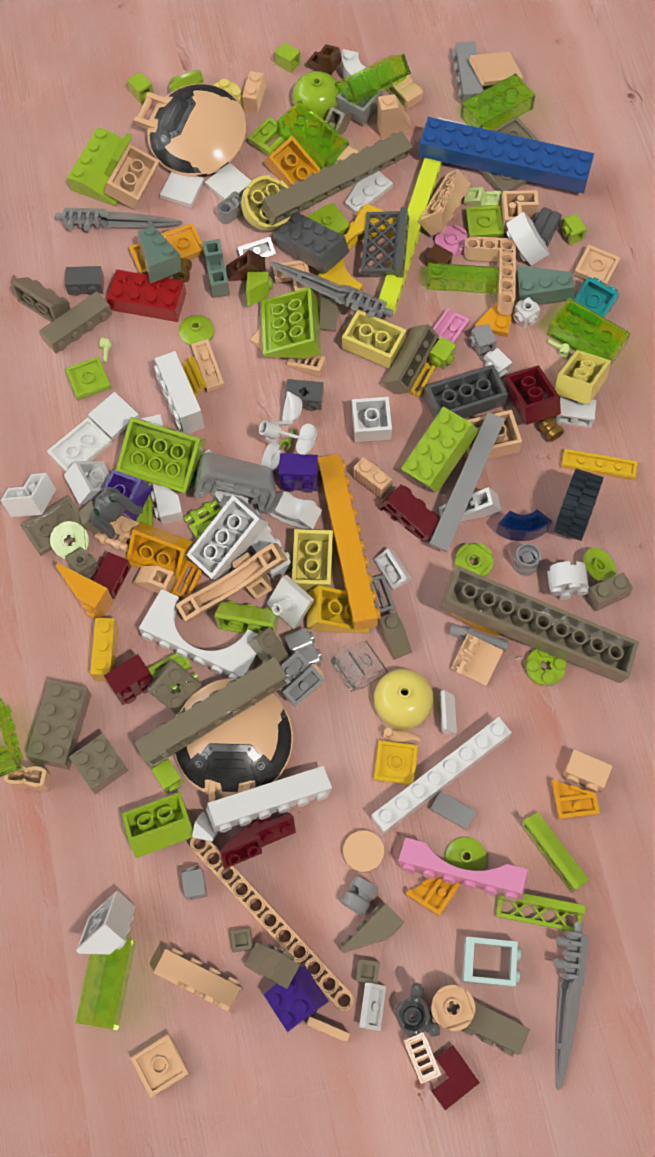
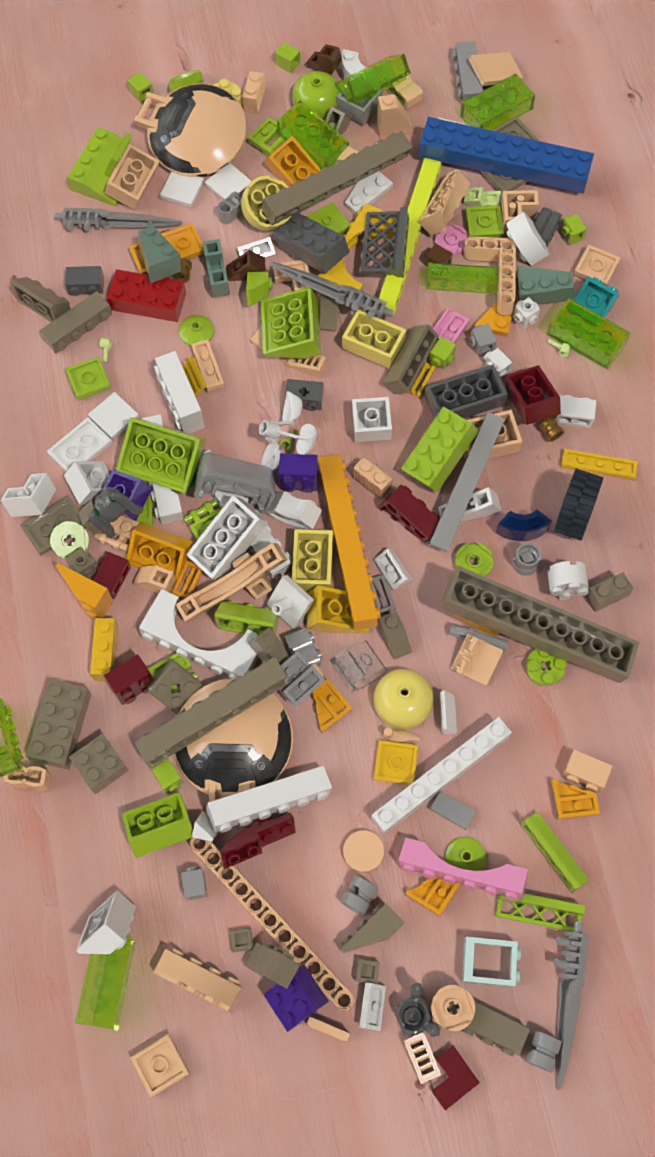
(329, 705): none -> light orange wing
(543, 1051): none -> light grey wheel
(582, 377): light yellow brick -> none
(599, 564): lime dish -> none

